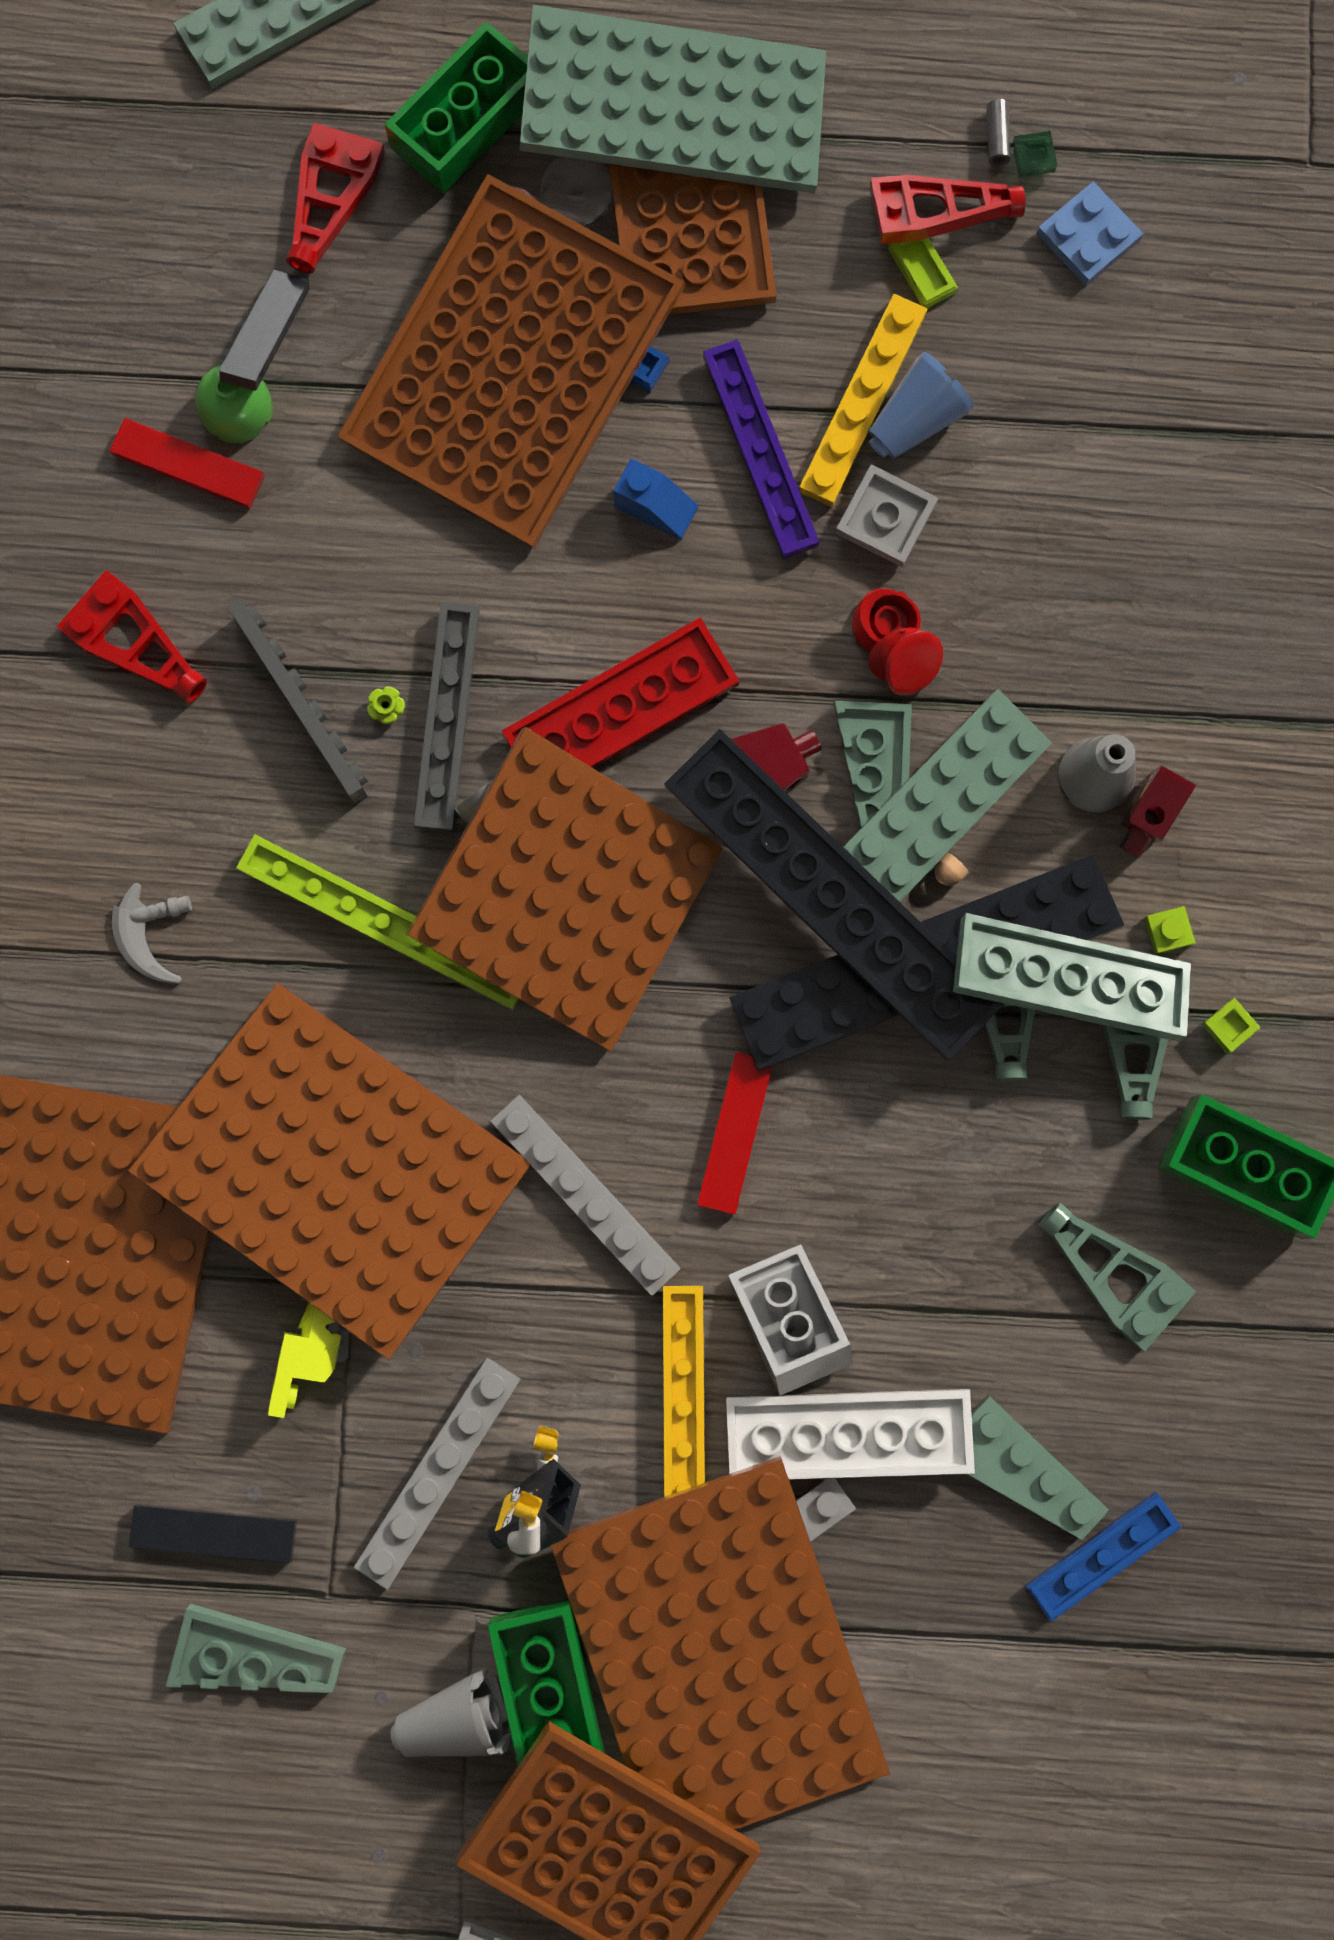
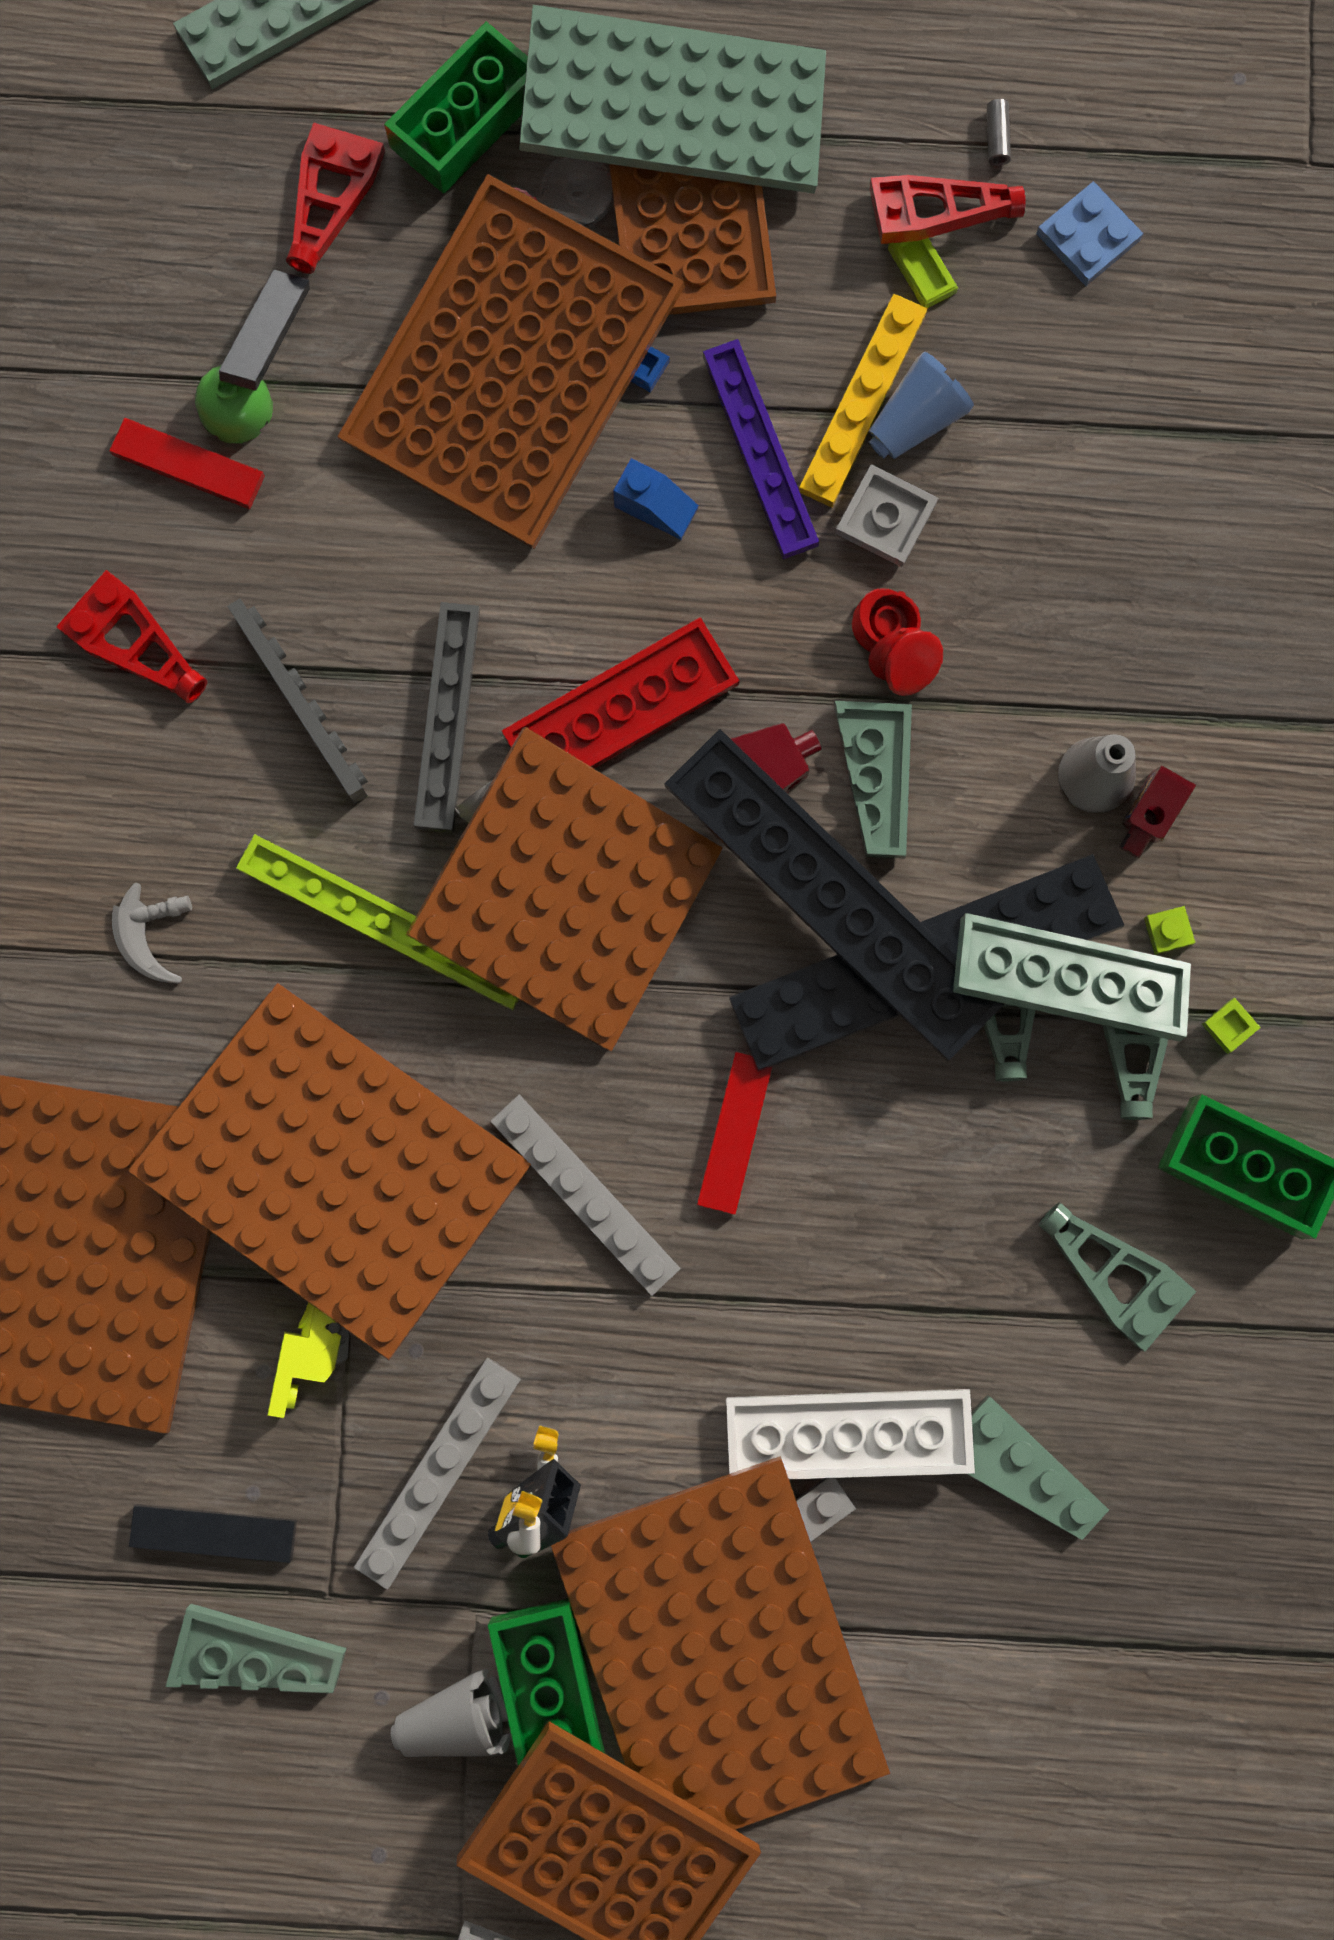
(392, 712): lime plate -> none
(683, 1388): yellow plate -> none
(791, 1320): light grey slope -> none
(947, 795): sand green plate -> none
(950, 870): light nougat hinge -> none
(1034, 154): clear green plate -> none
(1103, 1556): blue tile -> none

